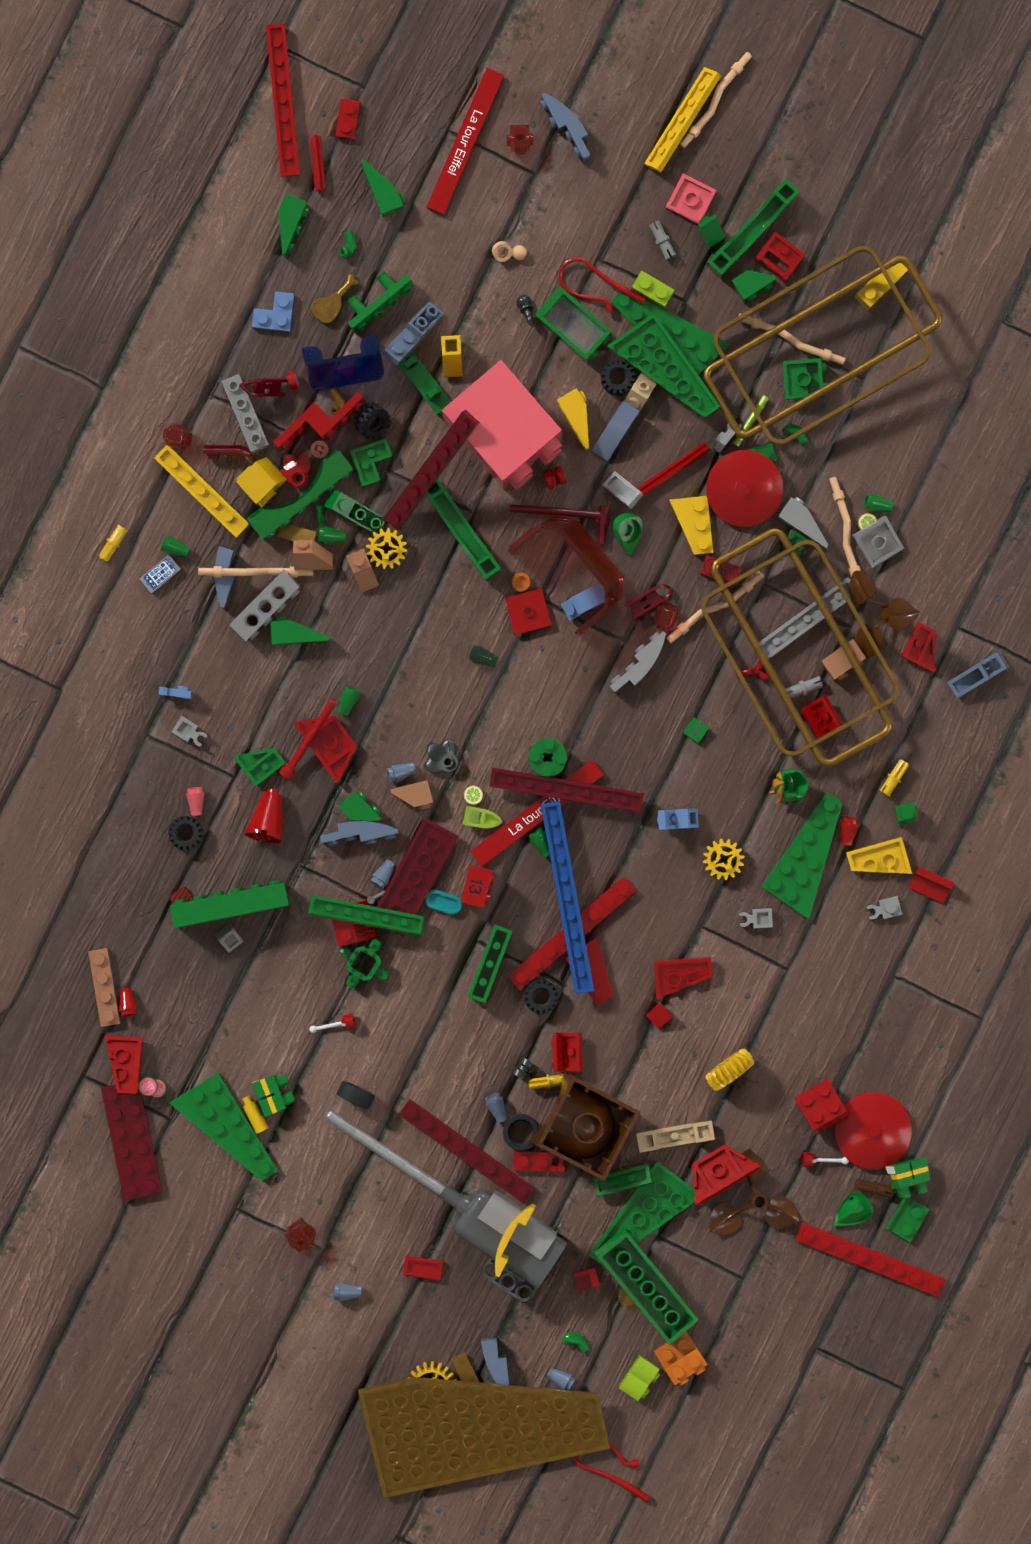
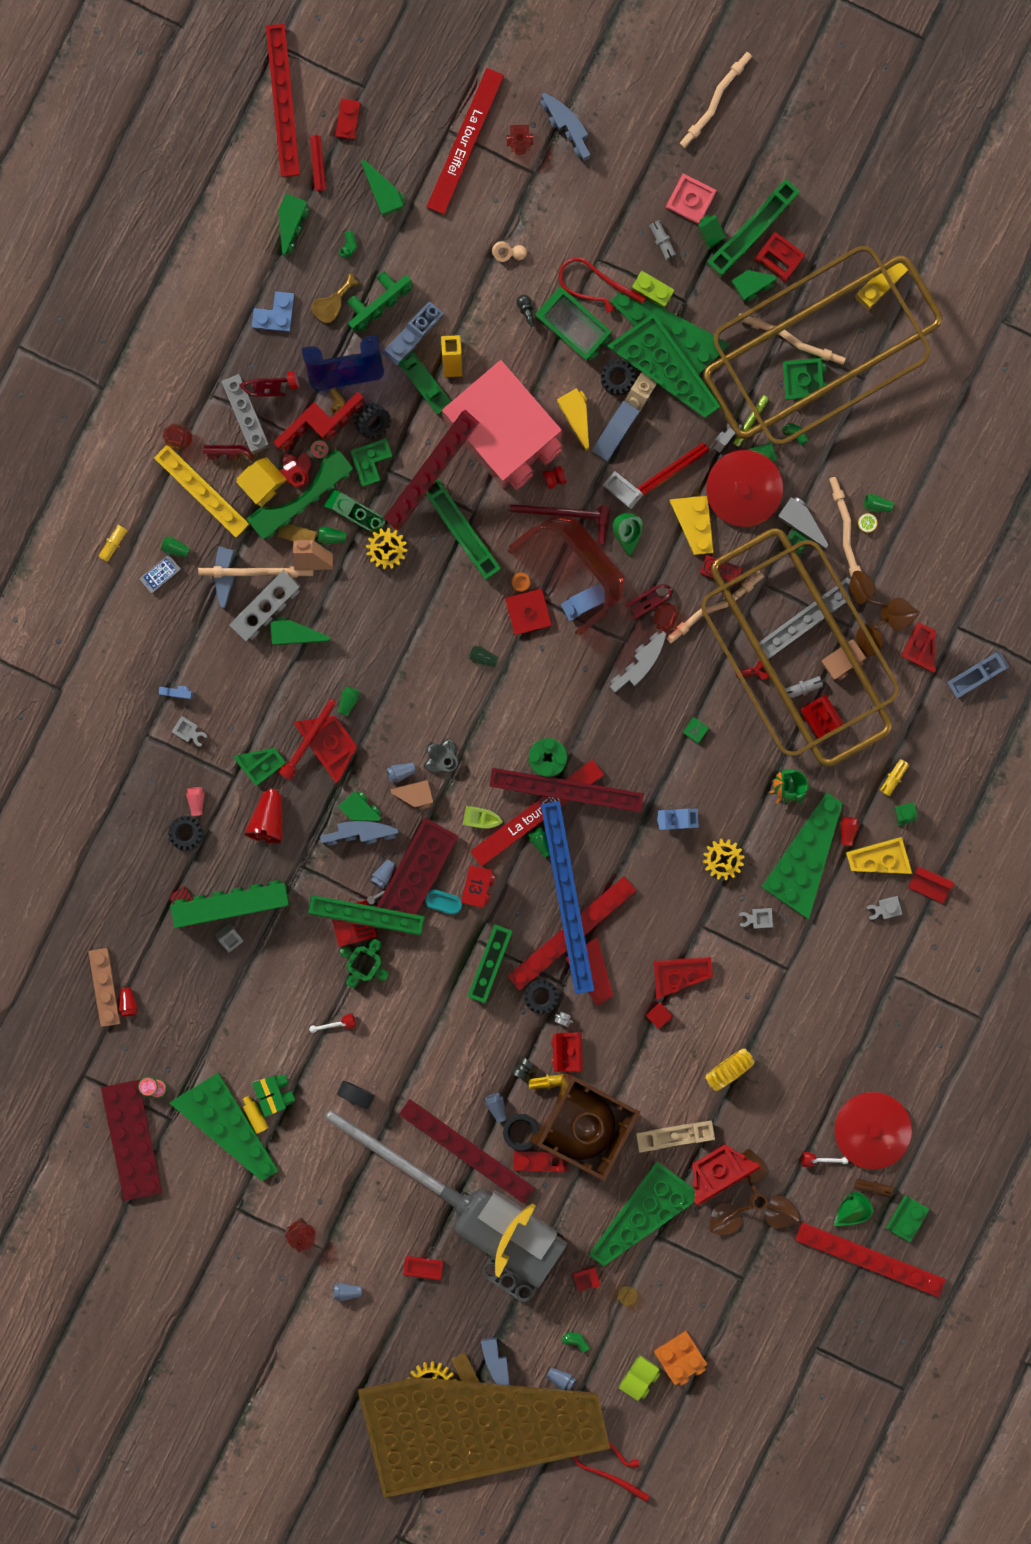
(125, 1060): red wing -> none
(320, 514): green piece -> none
(362, 570): nougat slope -> none
(473, 795): tile -> none
(563, 1019): none -> light grey plate
(624, 1180): green plate -> none
(646, 1286): green brick -> none
(682, 119): yellow plate -> none
(821, 1106): red brick -> none
(878, 541): light grey plate -> none
(909, 1173): green hips -> none

